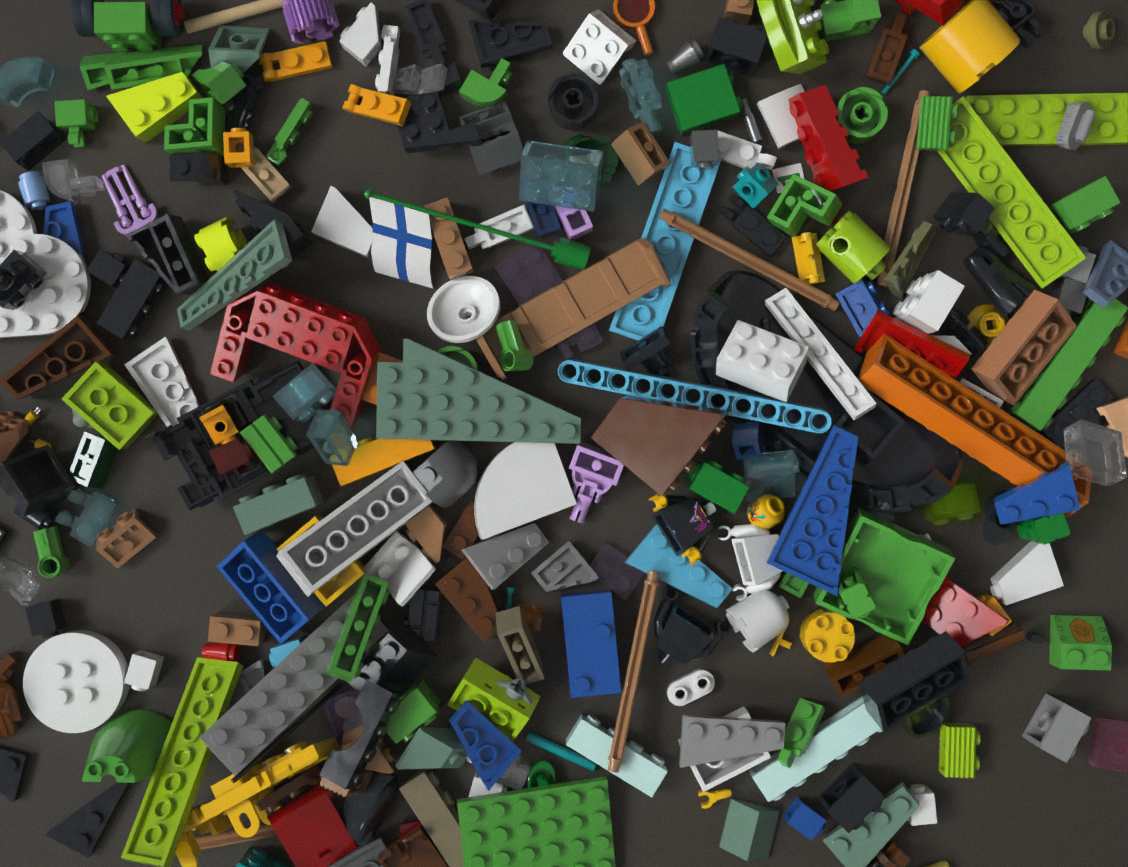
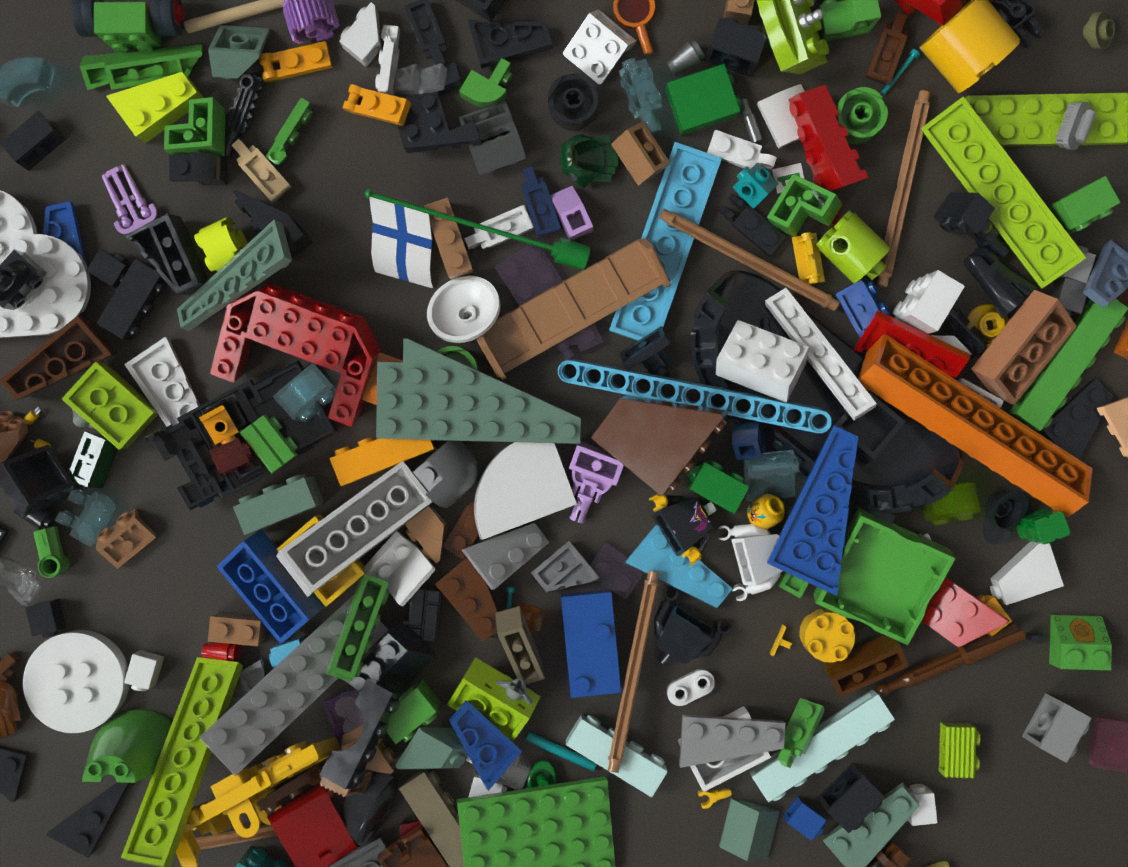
(34, 190): light blue brick -> none
(63, 181): clear brick -> none
(75, 117): bright green brick -> none
(220, 81): bright green arch -> none
(232, 140): light orange brick -> none
(285, 734): black axle -> none
(332, 437): clear light blue brick -> none
(343, 225): white slope -> none
(513, 354): bright green piece -> none
(560, 175): clear light blue brick -> none
(704, 149): dark grey brick -> none
(759, 618): white cylinder -> none
(855, 593): bright green brick -> none
(910, 259): olive wing -> none
(917, 687): black brick -> none
(934, 123): bright green brick -> none
(1044, 497): blue wing -> none
(1095, 452): clear piece -> none

